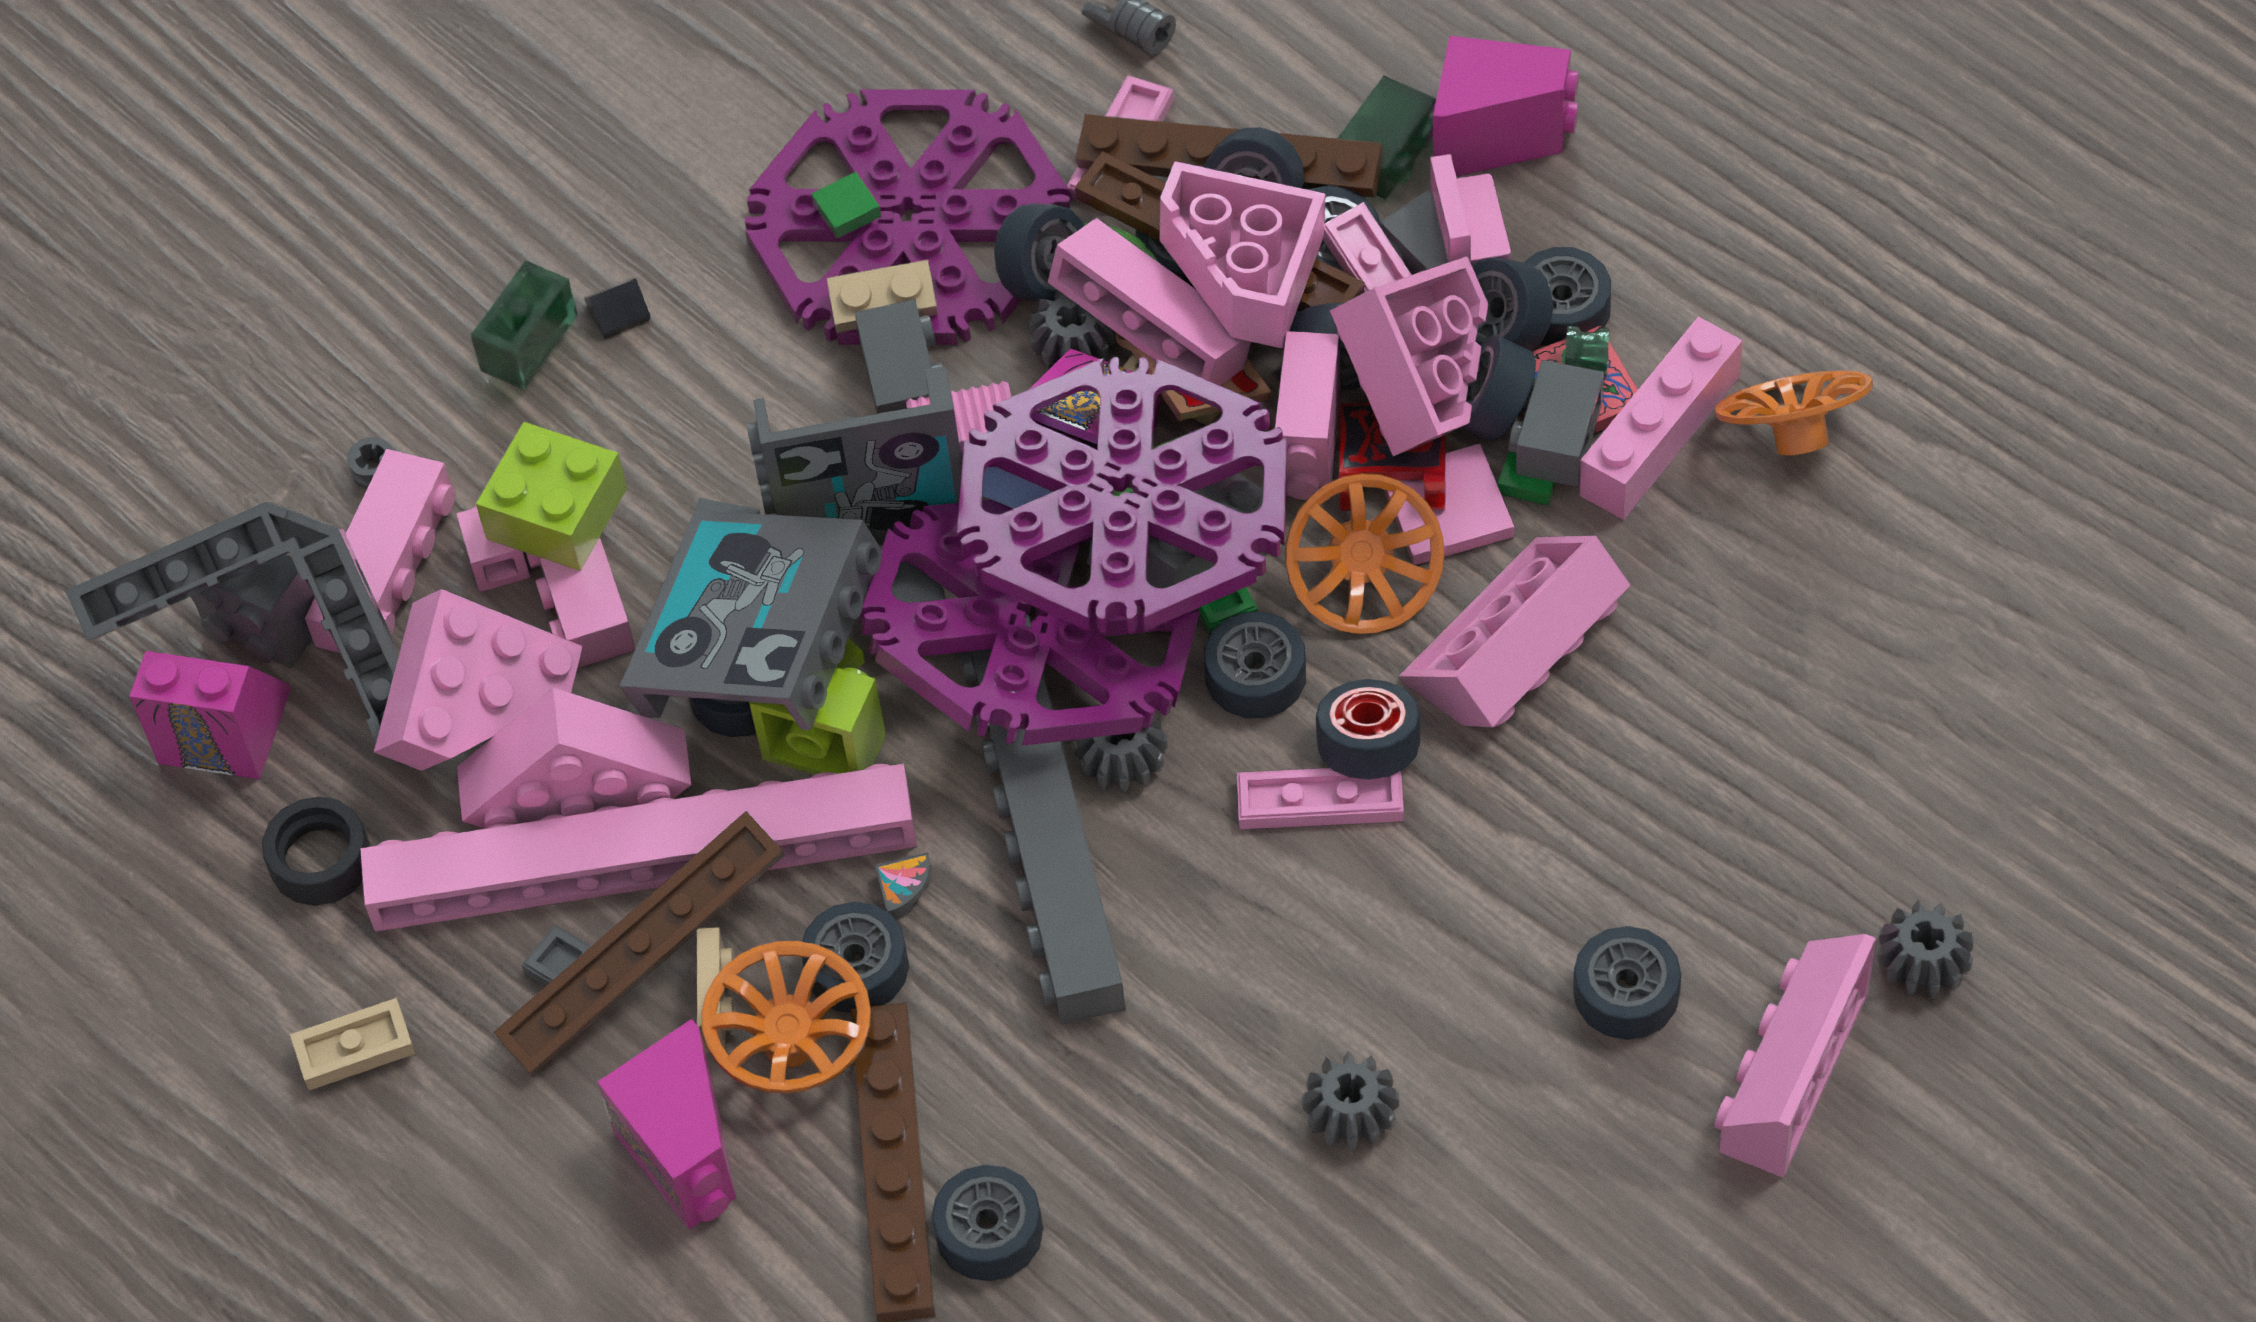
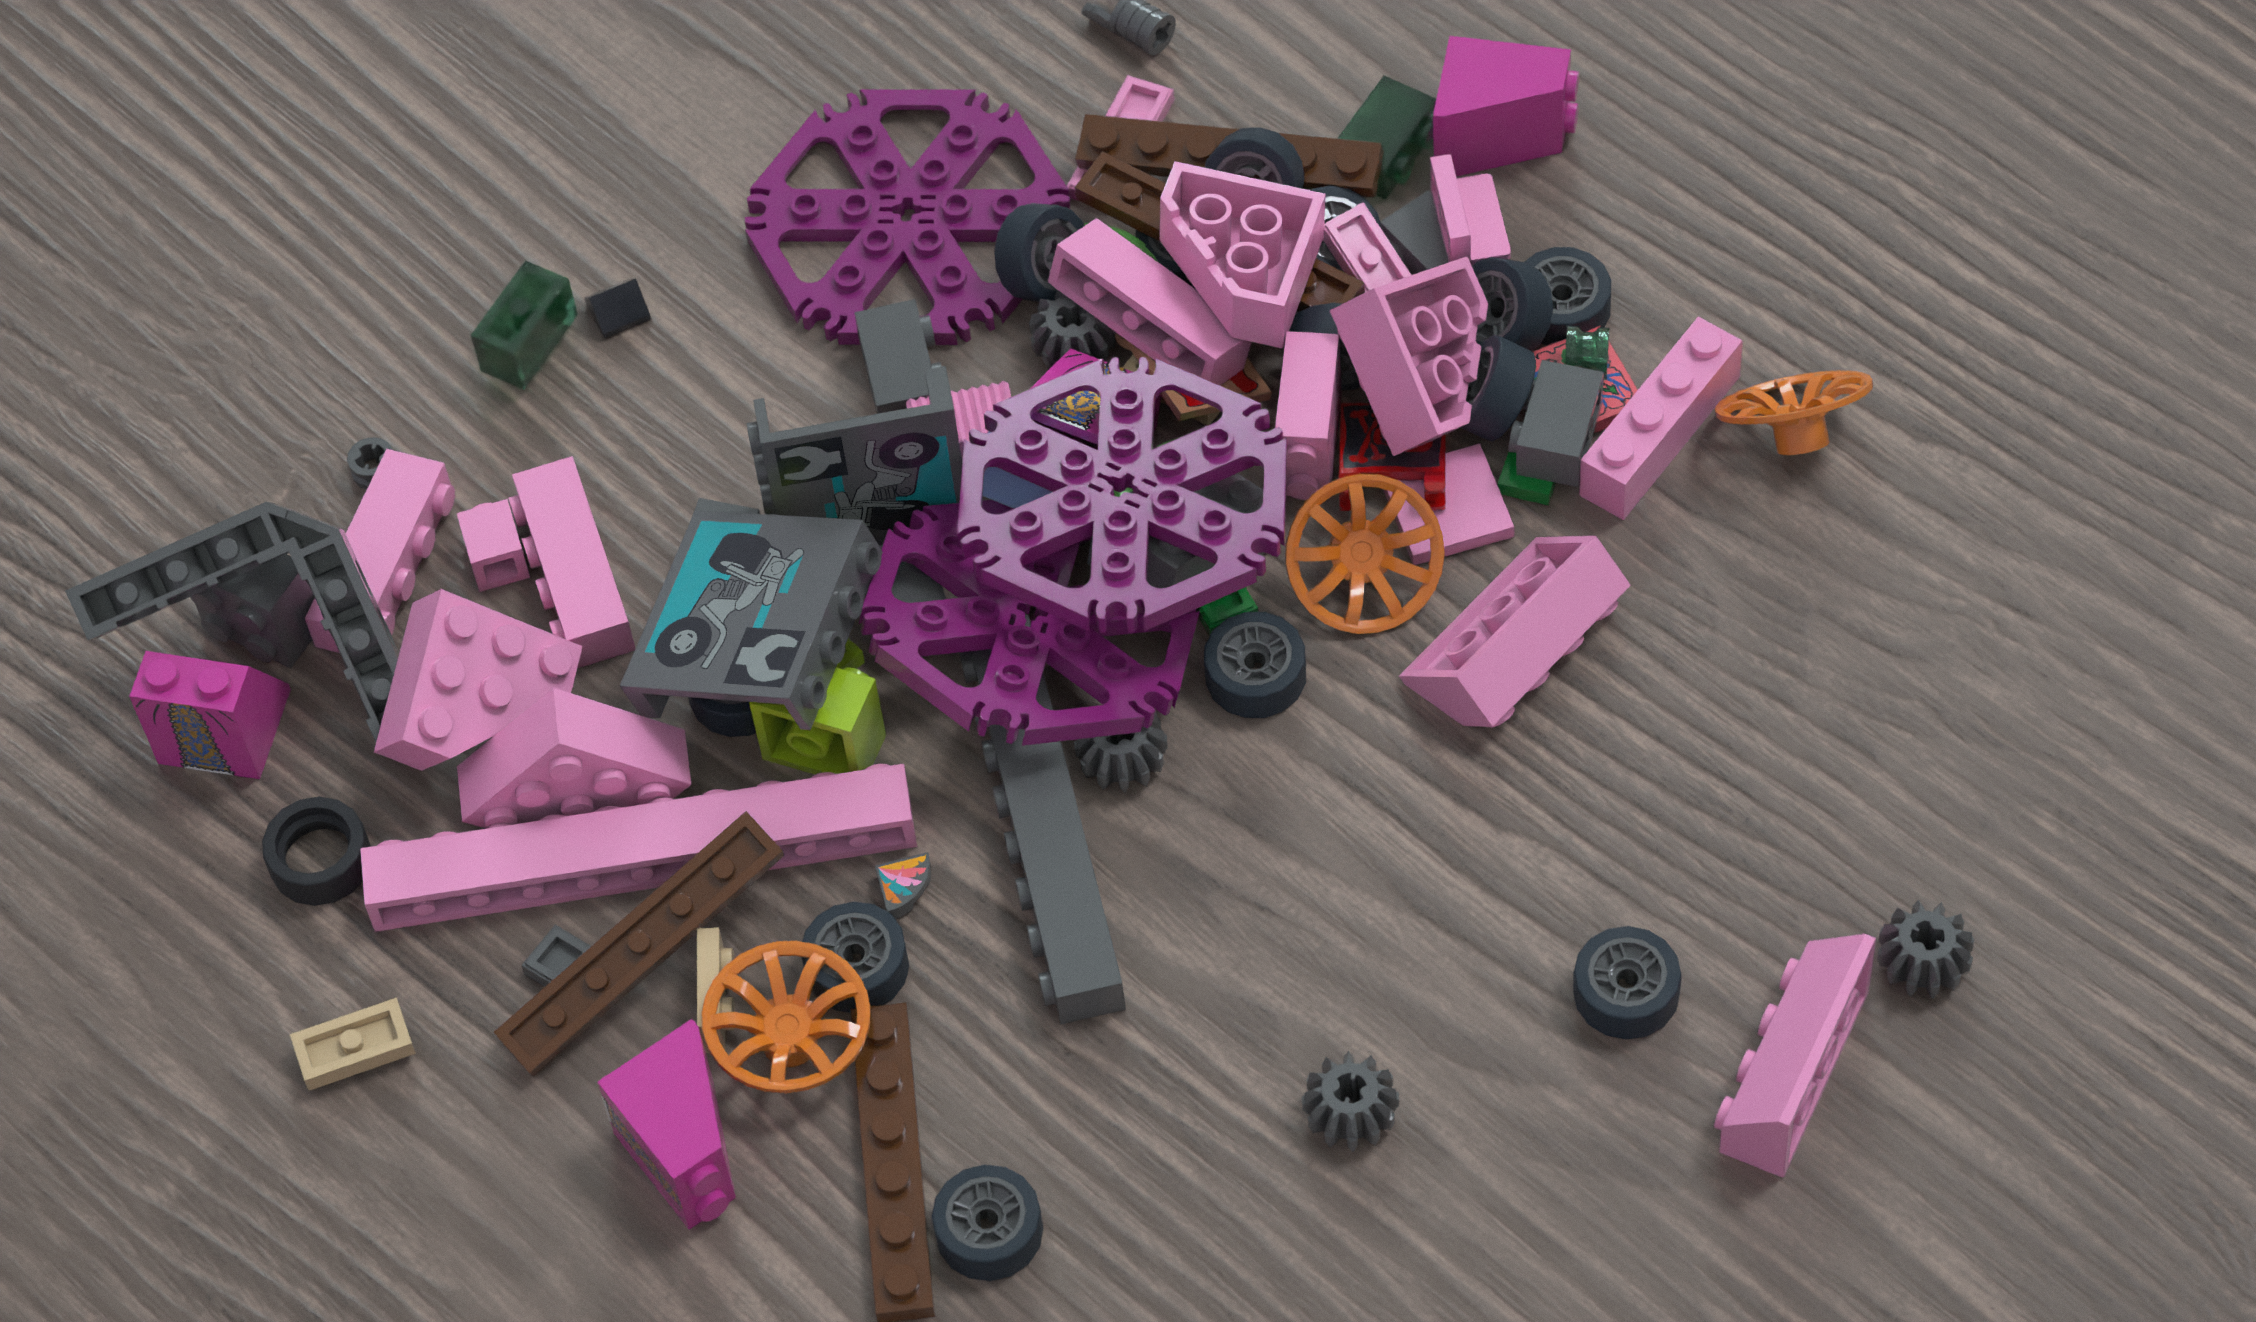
(551, 496): lime brick -> none
(846, 205): green tile -> none
(880, 288): tan plate -> none
(1316, 799): bright pink tile -> none
(1368, 729): black wheel -> none

